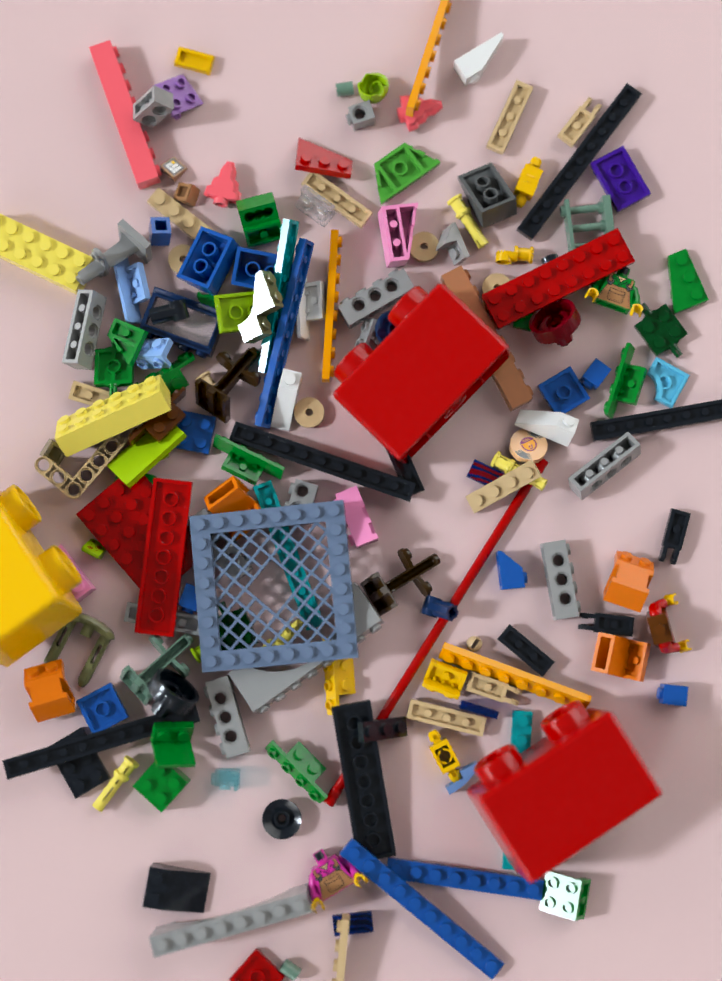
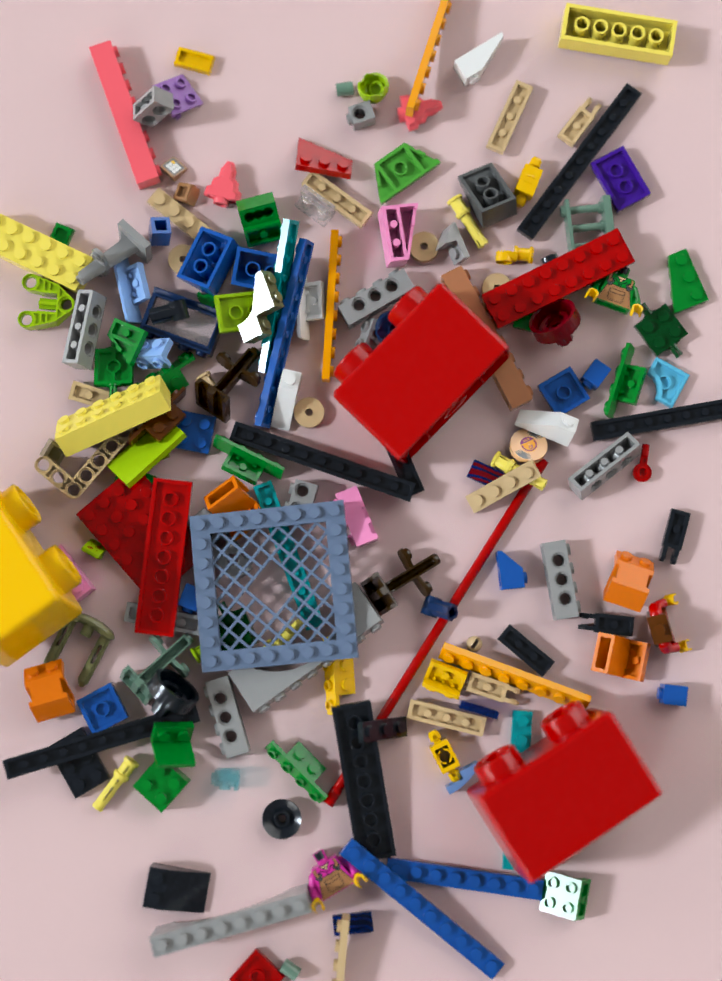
(46, 319): none -> lime connector
(62, 233): none -> green tile
(617, 34): none -> light yellow brick
(642, 471): none -> red plate

